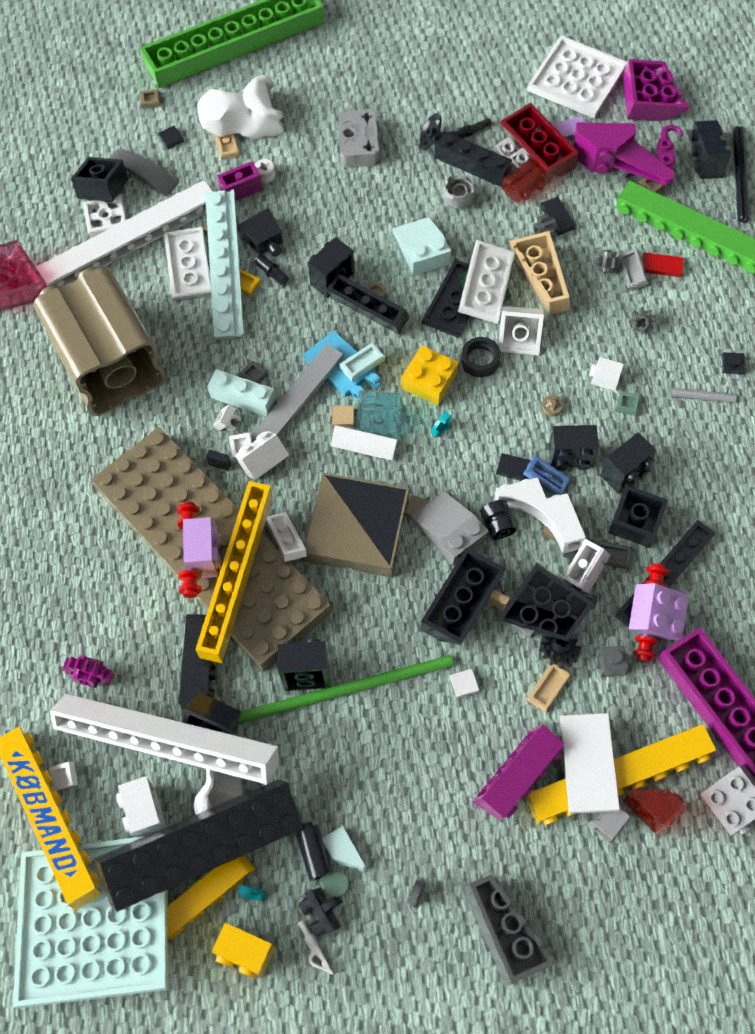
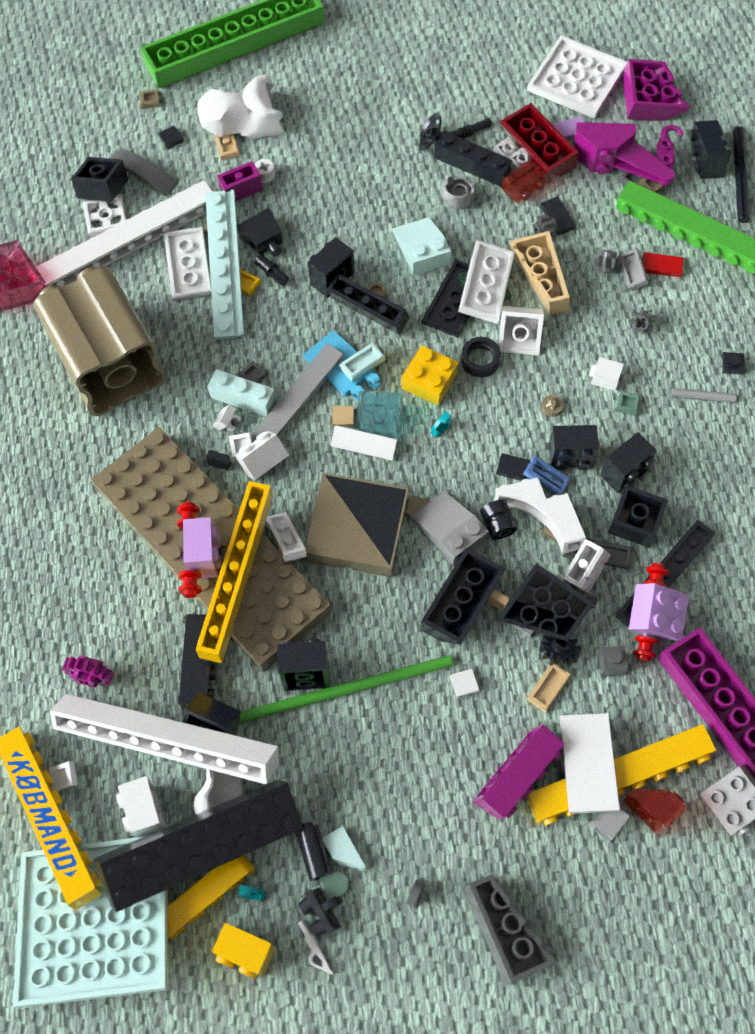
(358, 137): light grey axle -> none

